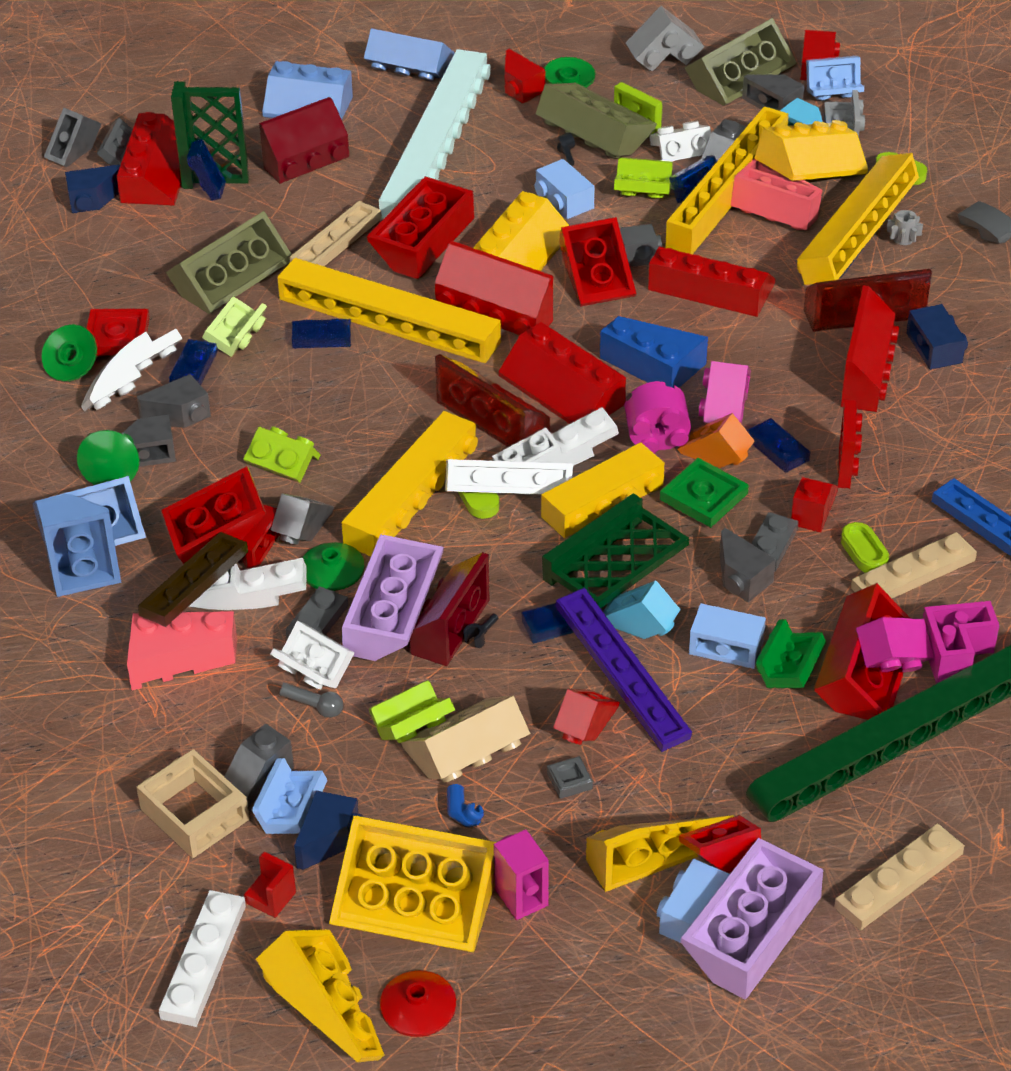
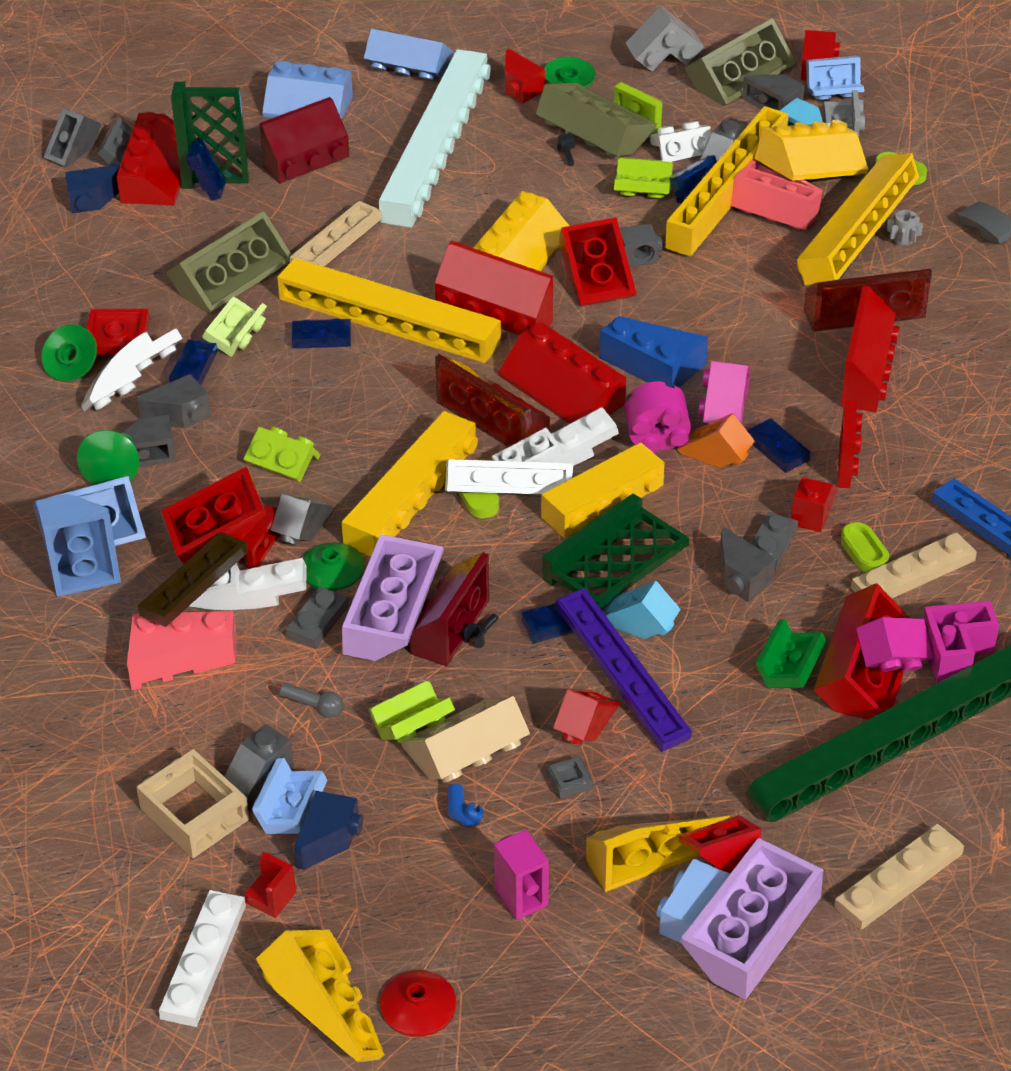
(313, 655): white bracket -> none
(414, 884): yellow slope -> none
(422, 226): red slope -> none
(565, 188): light blue brick -> none
(704, 492): green plate -> none
(709, 281): red slope -> none
(727, 635): light blue brick -> none
(936, 336): dark blue brick -> none

